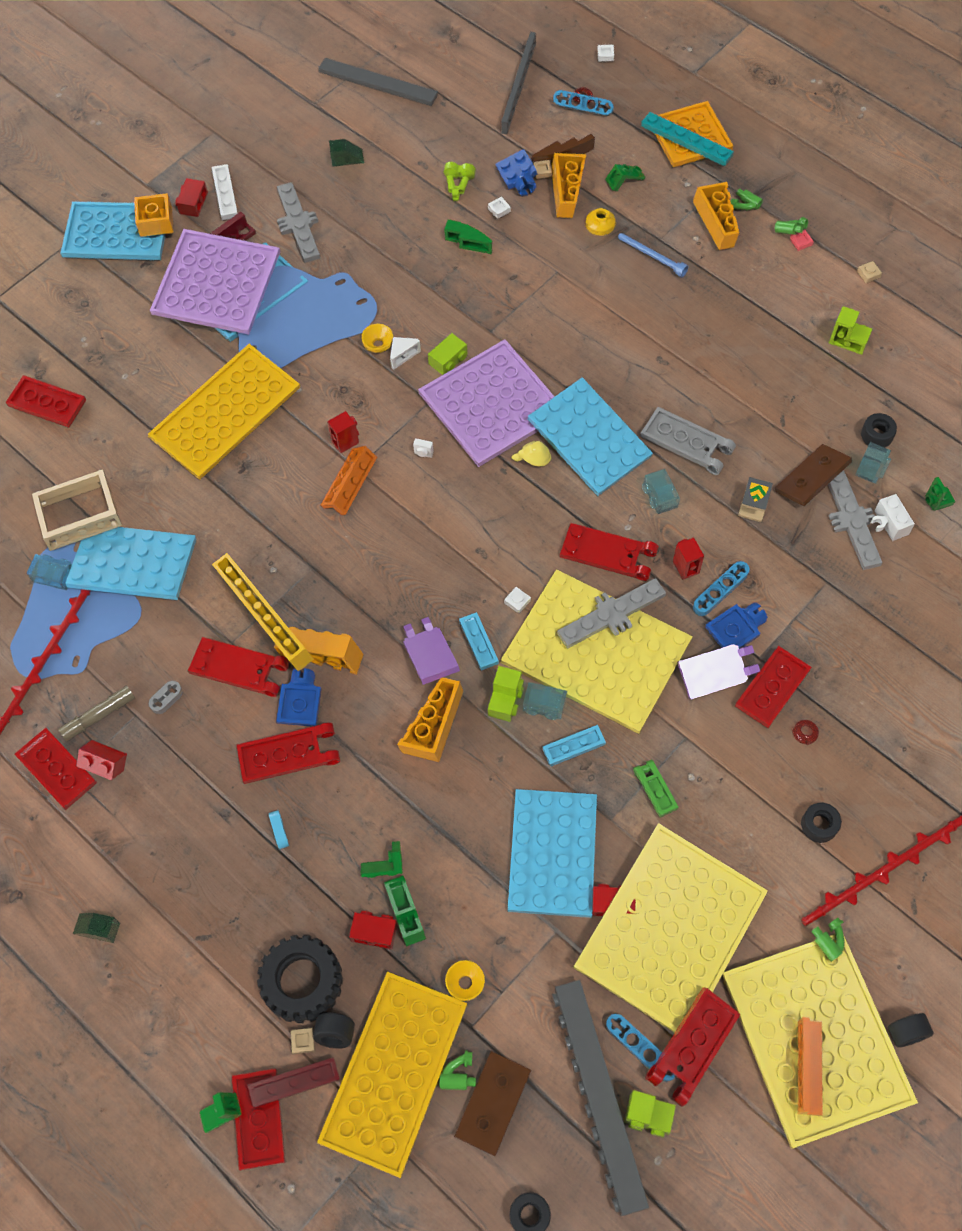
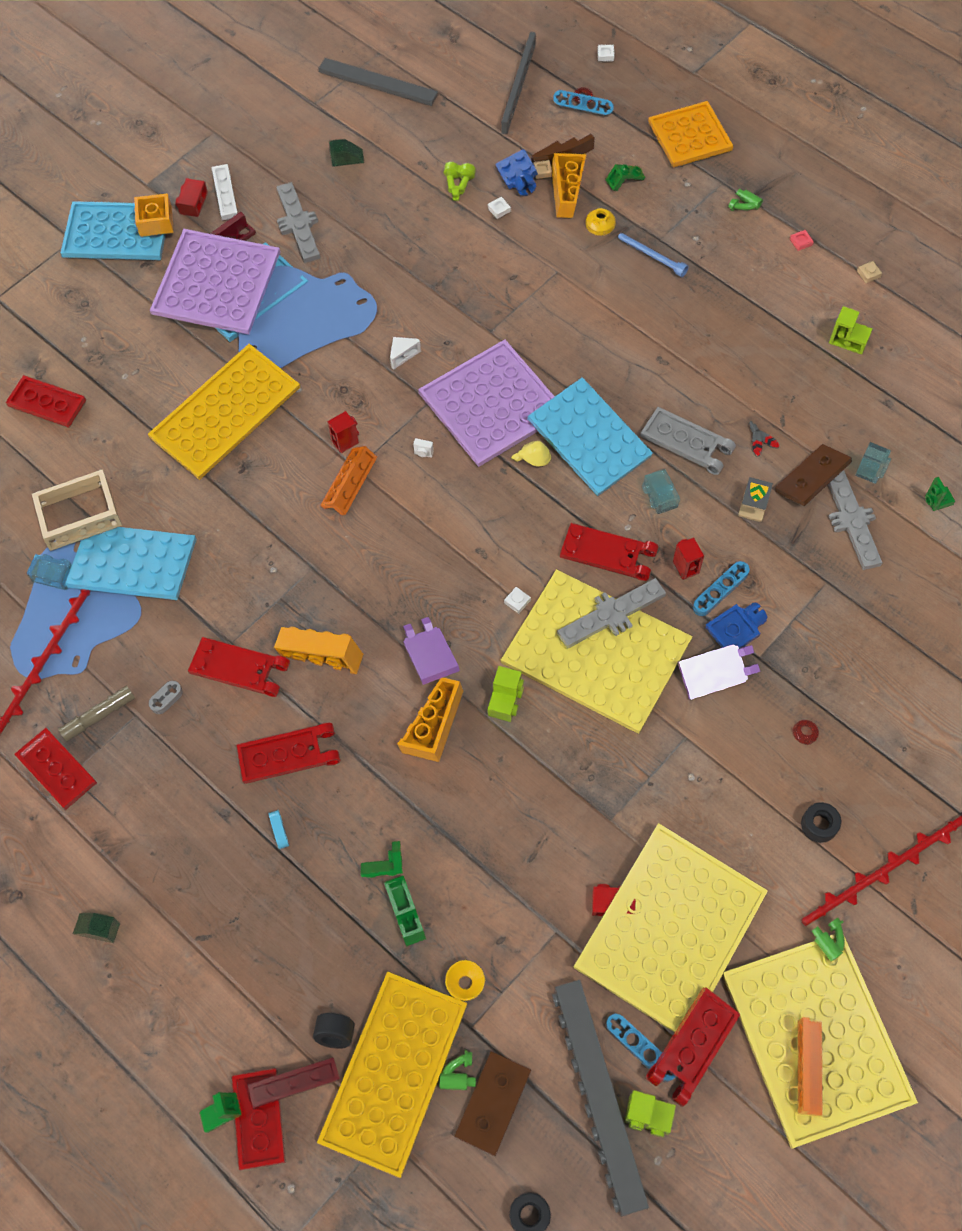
(101, 760): red brick -> none
(263, 612): yellow brick -> none
(288, 953): black tyre -> none
(299, 700): blue plate -> none
(302, 1041): tan plate -> none
(373, 930): red brick -> none
(374, 333): yellow piece -> none
(447, 354): lime brick -> none
(467, 237): green slope -> none
(478, 641): medium azure plate -> none
(544, 701): clear light blue brick -> none
(553, 853): medium azure plate -> none
(574, 745): medium azure plate -> none
(656, 789): bright green plate -> none
(687, 138): teal plate -> none
(717, 213): light orange wedge -> none
(759, 437): none -> piece
(773, 686): red plate -> none
(791, 227): bright green plant -> none
(882, 422): black tyre -> none
(893, 517): white brick -> none
(910, 1030): black tyre -> none

